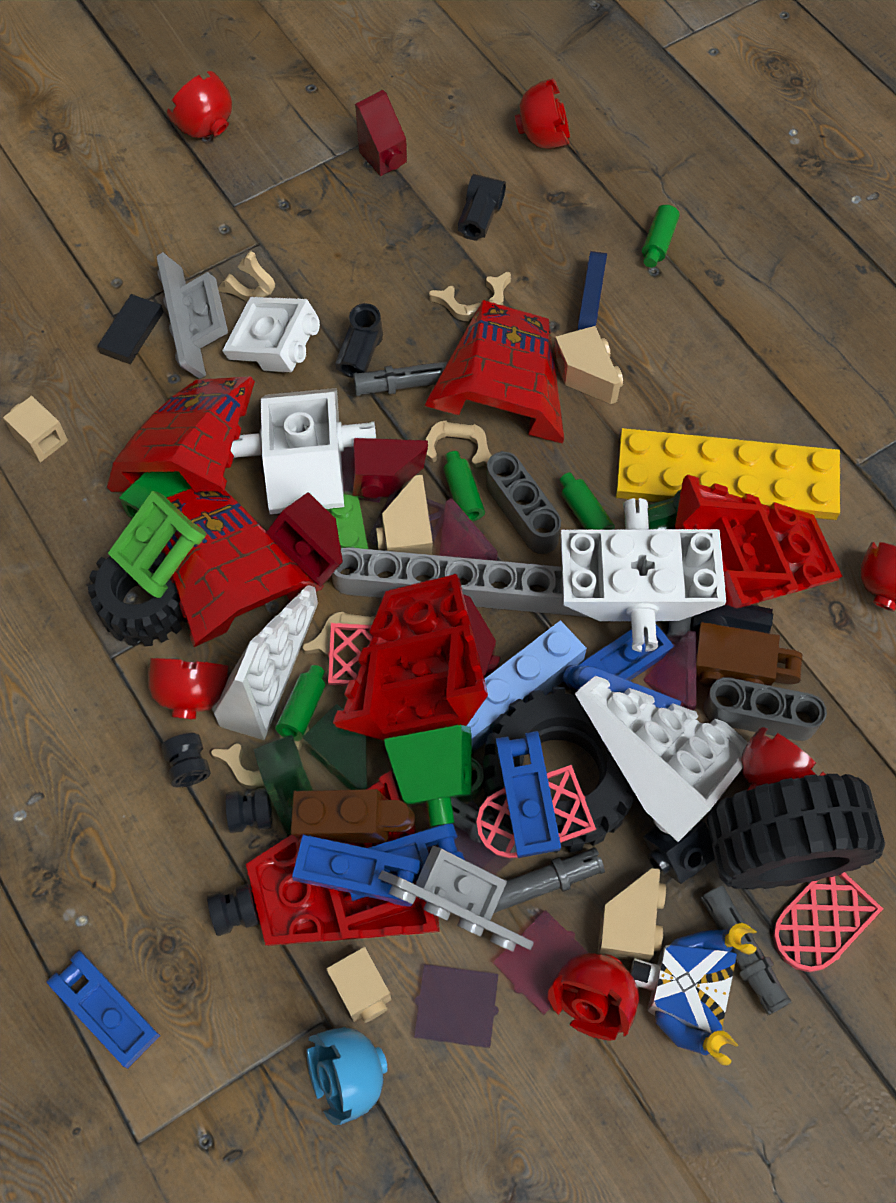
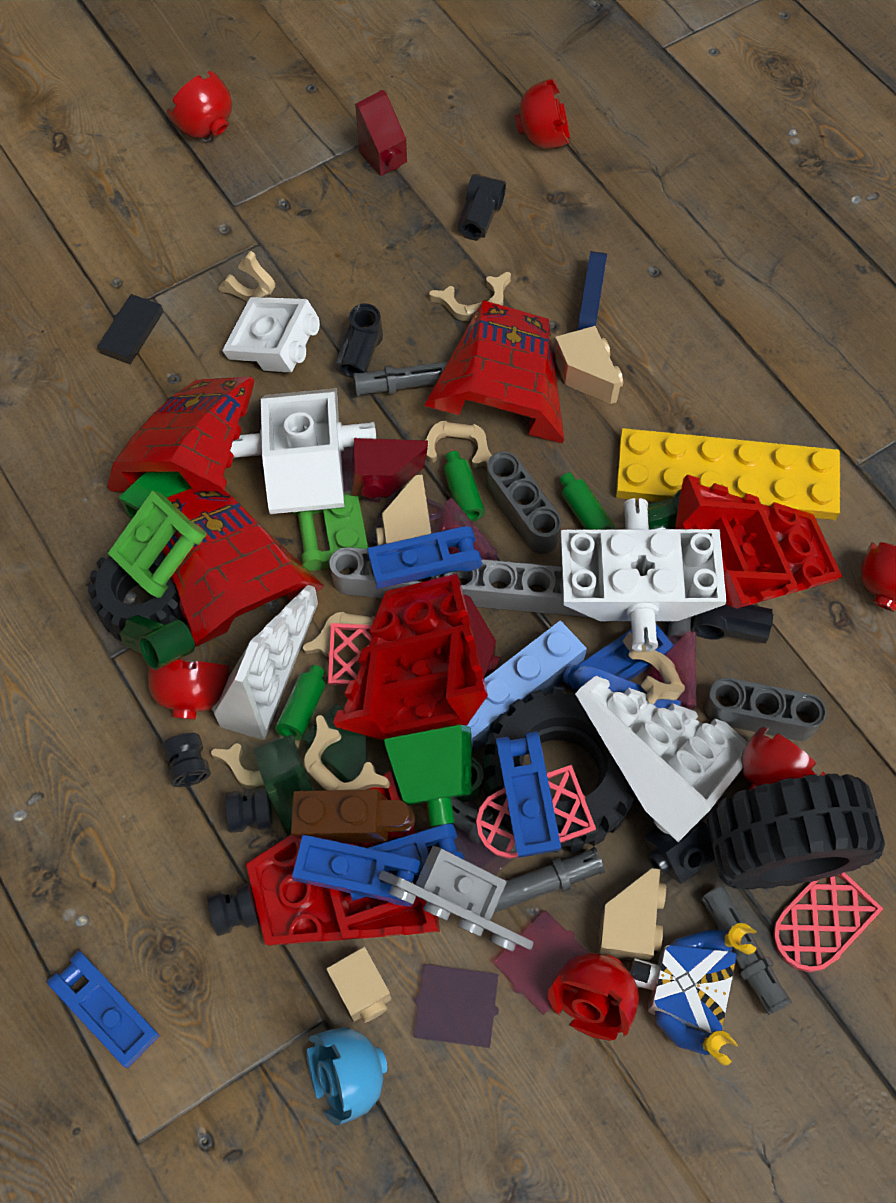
(35, 428): tan brick -> none
(157, 642): none -> dark green piece
(193, 313): light grey bracket -> none
(309, 538): dark red slope -> none
(314, 766): none -> tan helmet
(423, 557): none -> blue plate
(656, 690): none -> tan helmet
(660, 235): green cylinder -> none
(743, 656): reddish brown brick -> none

